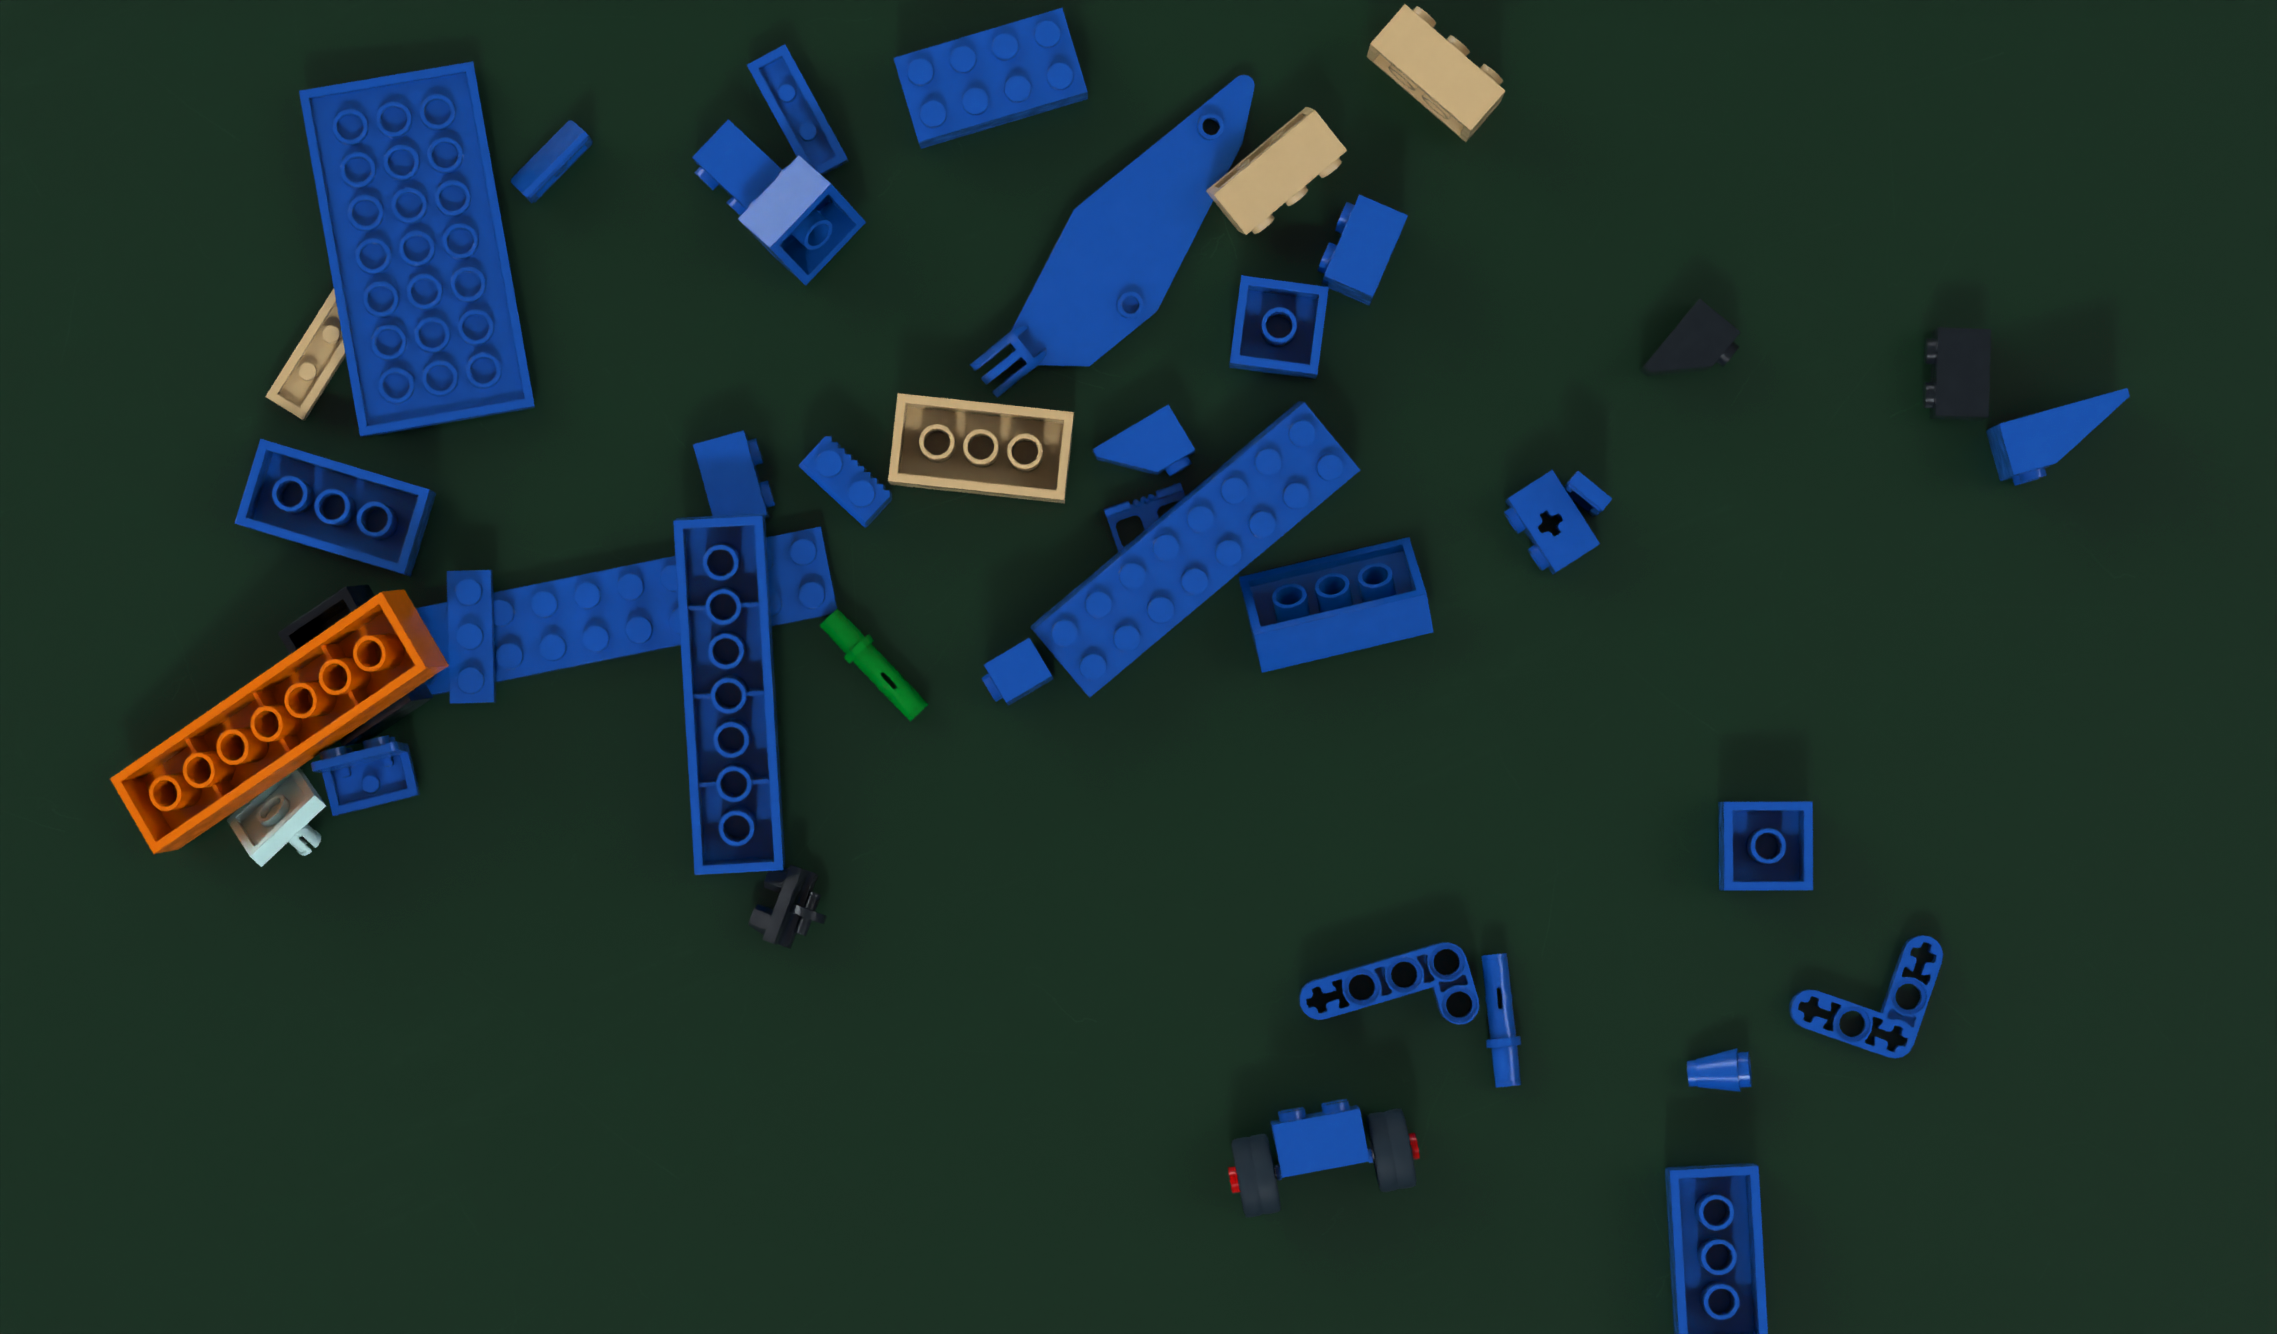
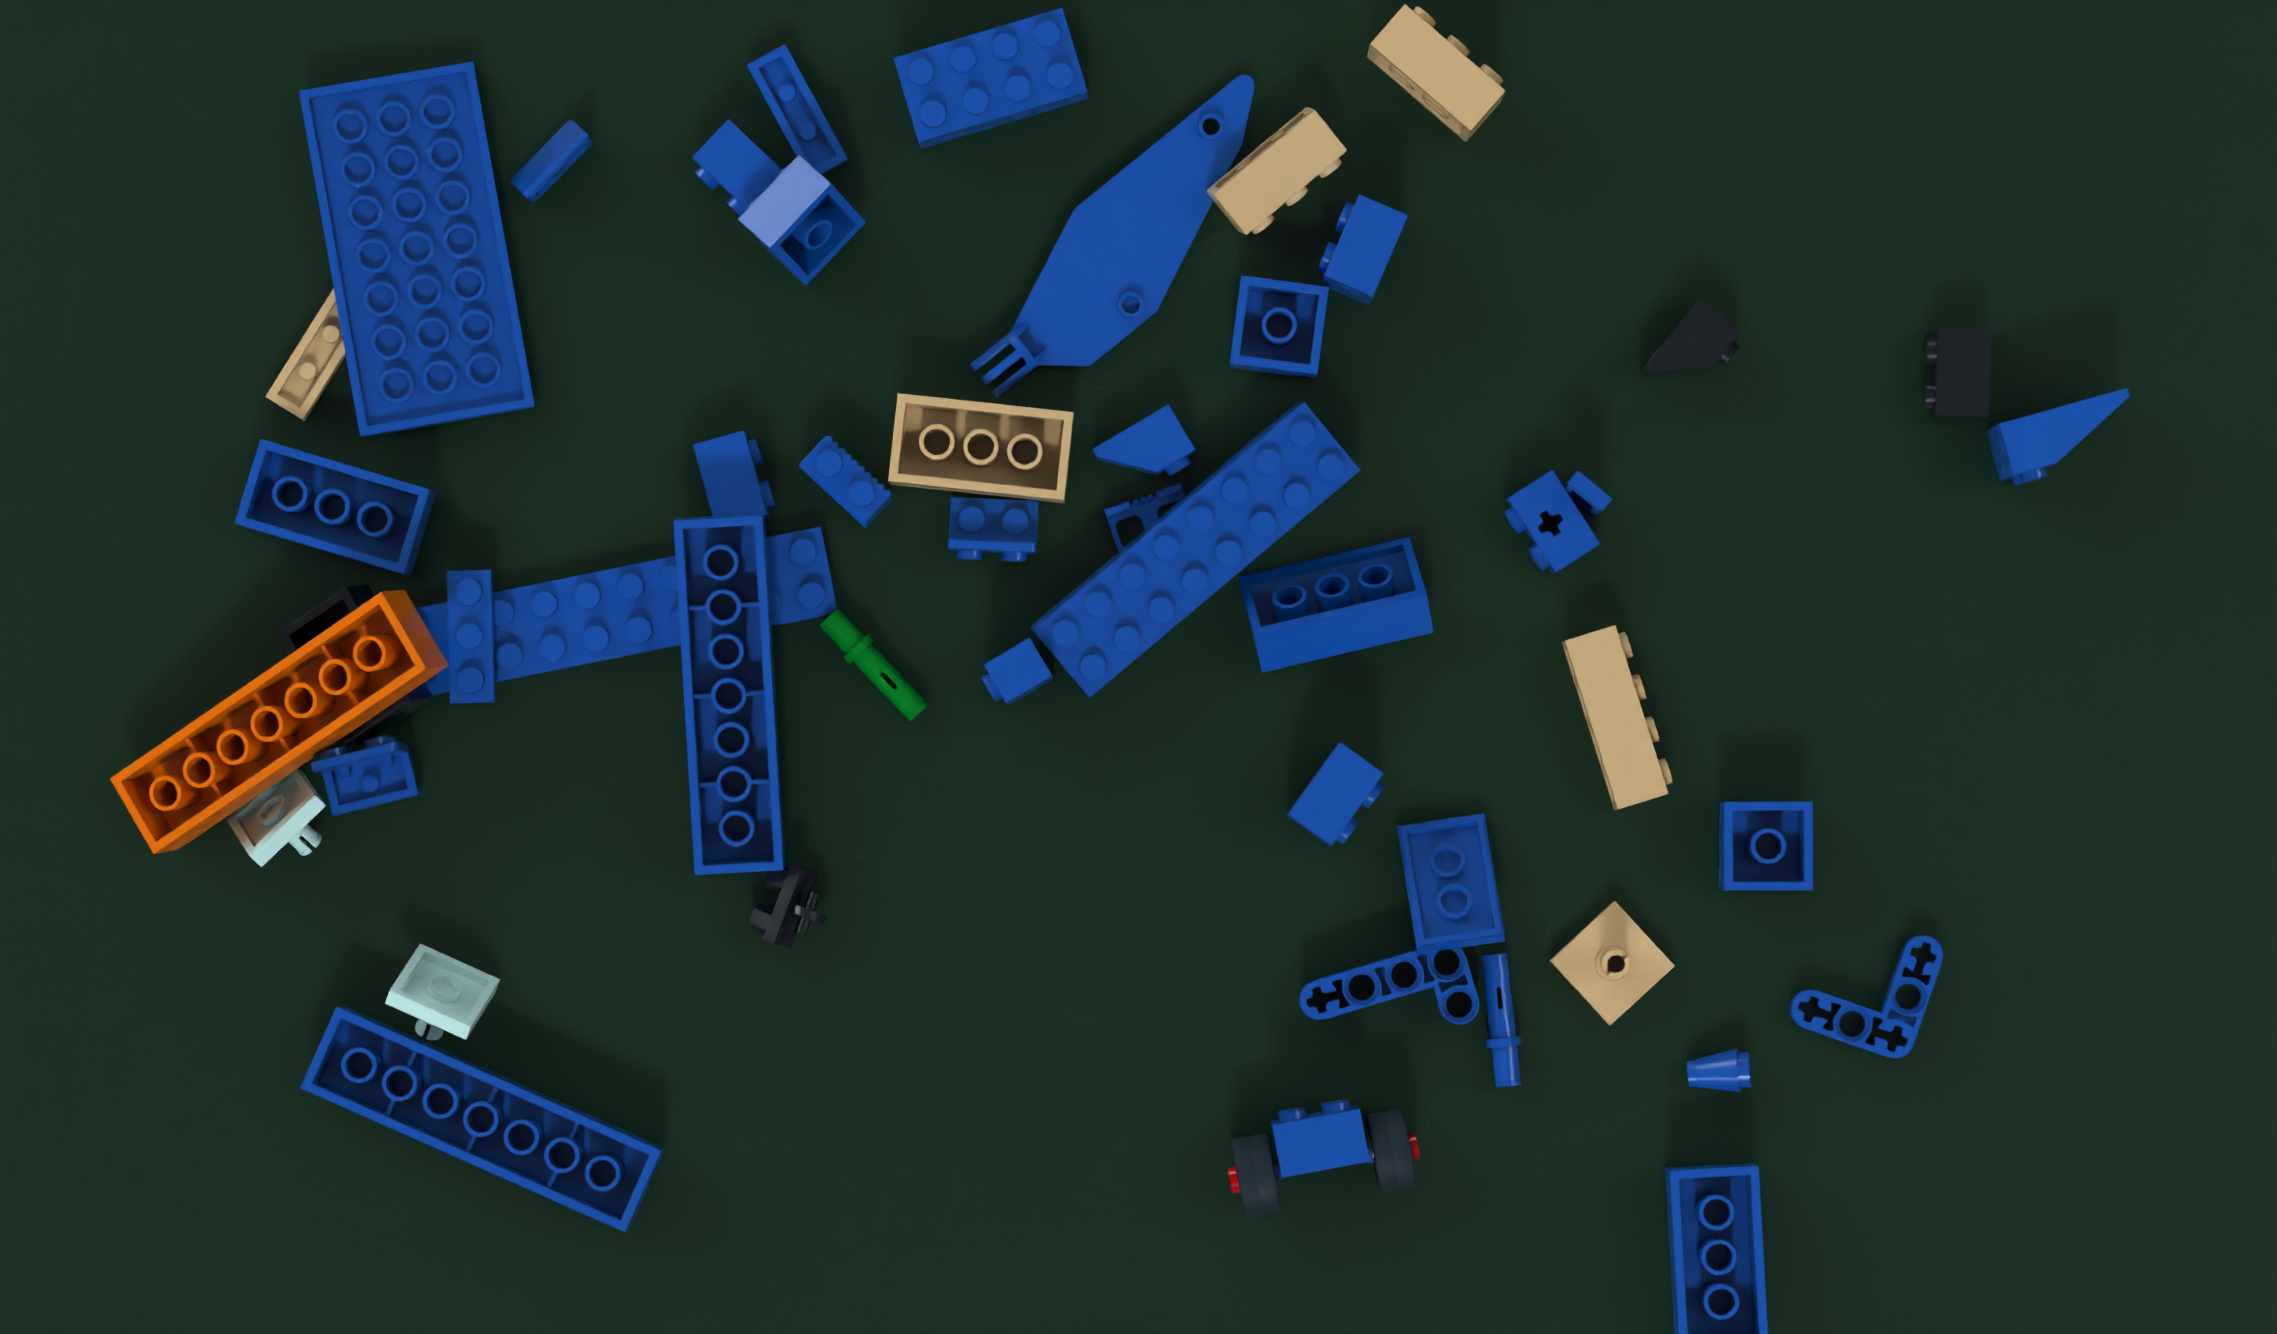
(441, 993): none -> light aqua tile
(483, 1118): none -> blue brick
(993, 527): none -> blue bracket
(1336, 795): none -> blue brick
(1450, 883): none -> blue tile
(1612, 963): none -> tan tile
(1615, 717): none -> tan brick

